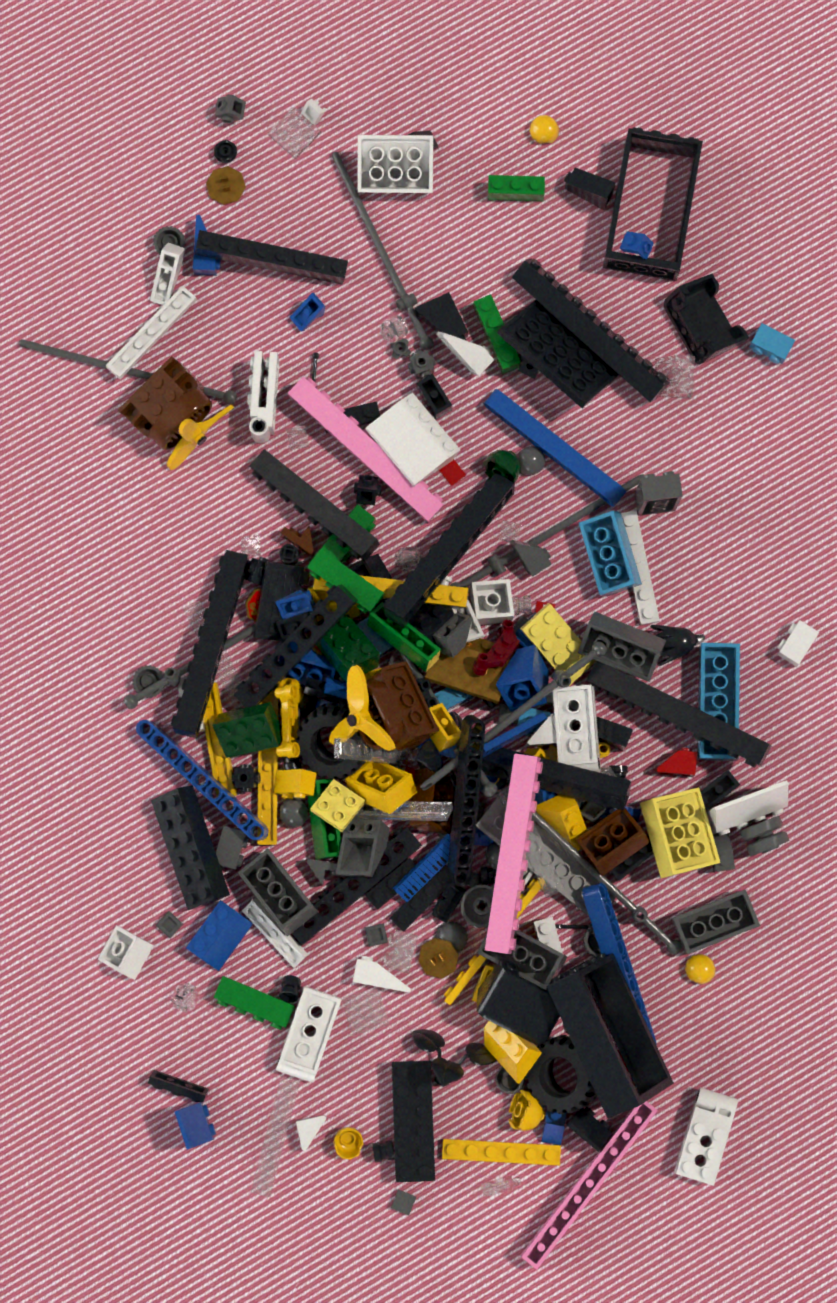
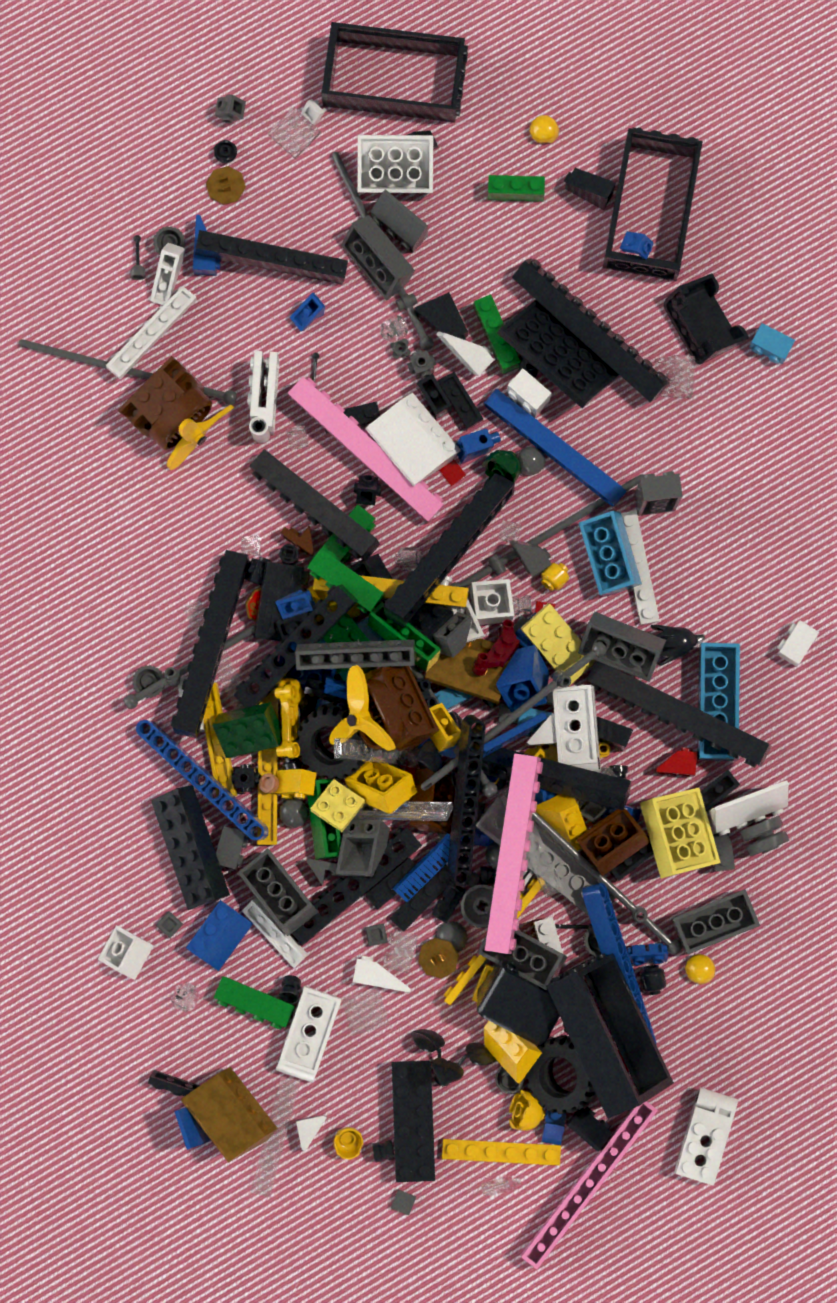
(137, 271): none -> dark grey hinge
(229, 1114): none -> pearl gold slope
(268, 783): none -> nougat tile
(355, 653): none -> dark grey brick
(377, 257): none -> dark grey slope
(396, 40): none -> black door
(399, 222): none -> dark grey slope
(460, 400): none -> black plate
(476, 444): none -> blue torso
(528, 393): none -> white brick
(555, 576): none -> yellow head
(652, 979): none -> black head
(657, 954): none -> blue hinge

